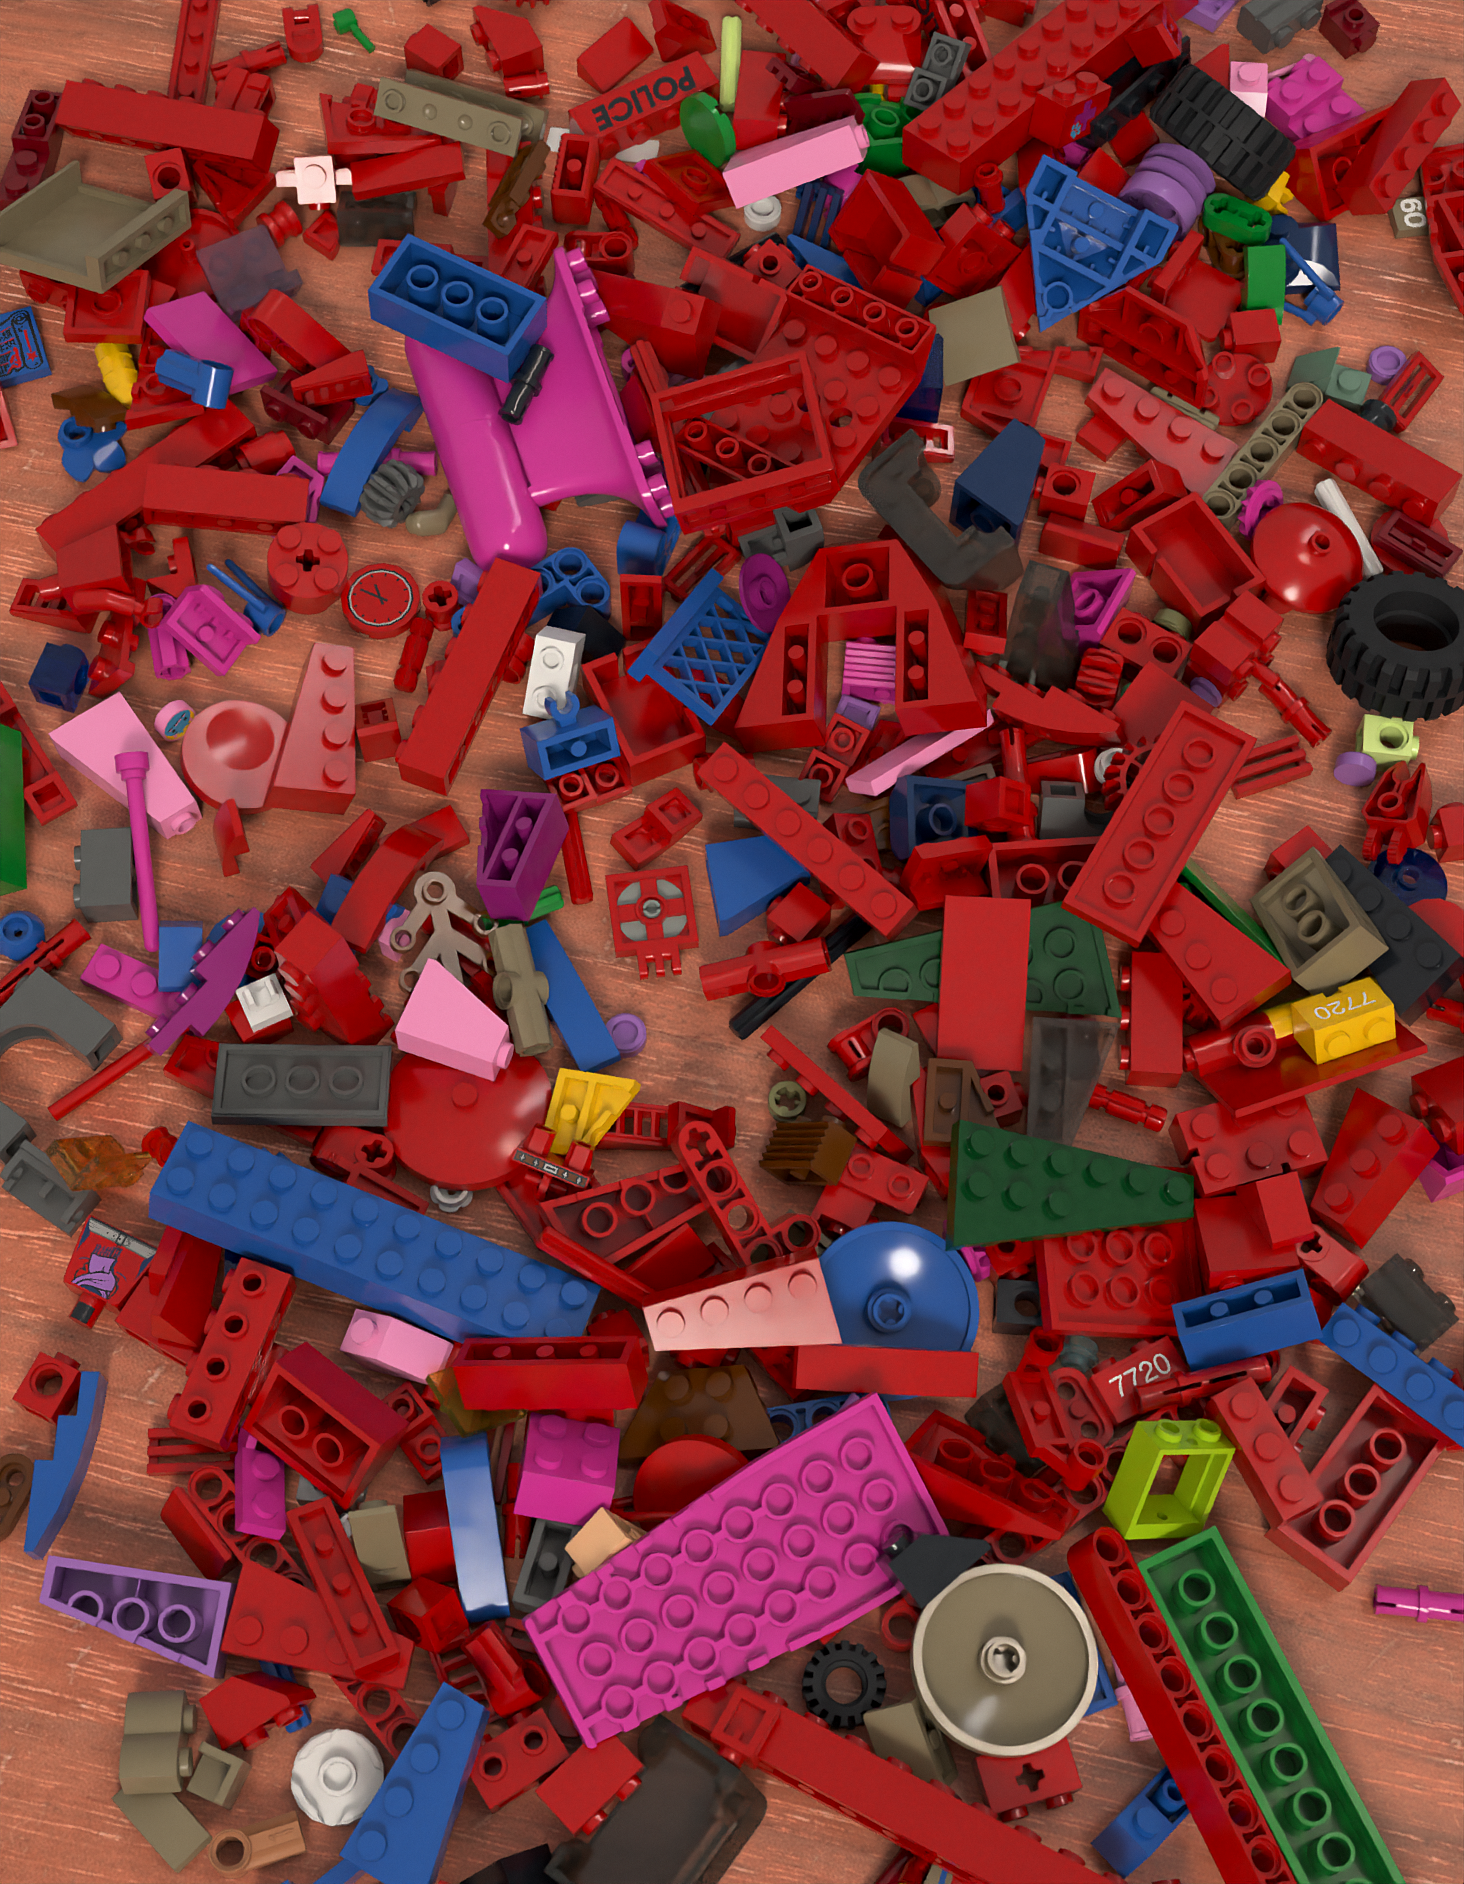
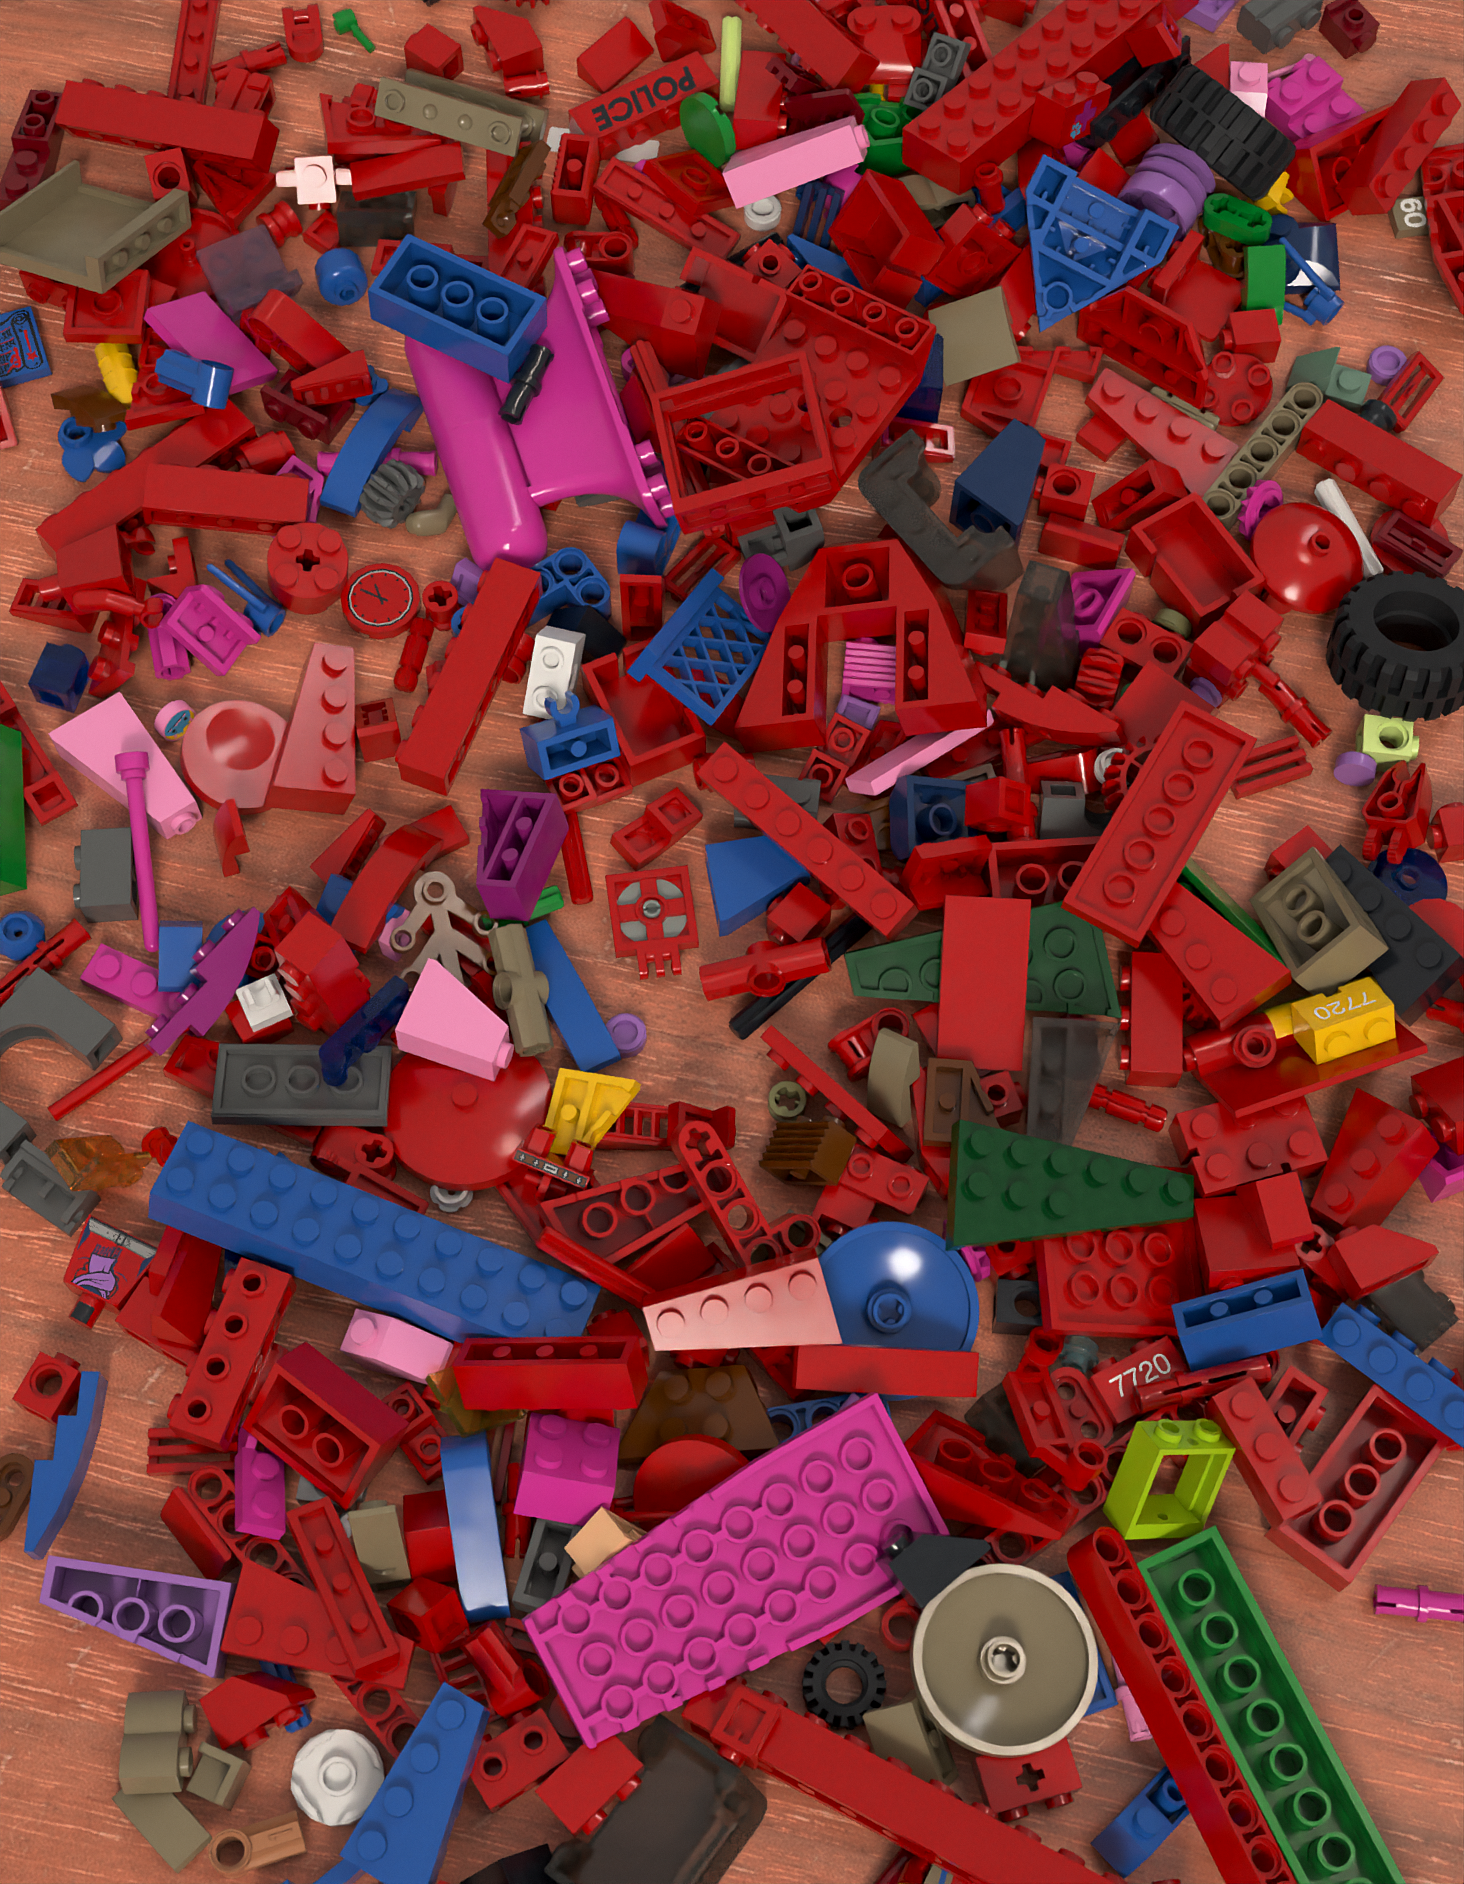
(341, 274): none -> blue head
(363, 1031): none -> clear blue plate
(1376, 1258): none -> red slope

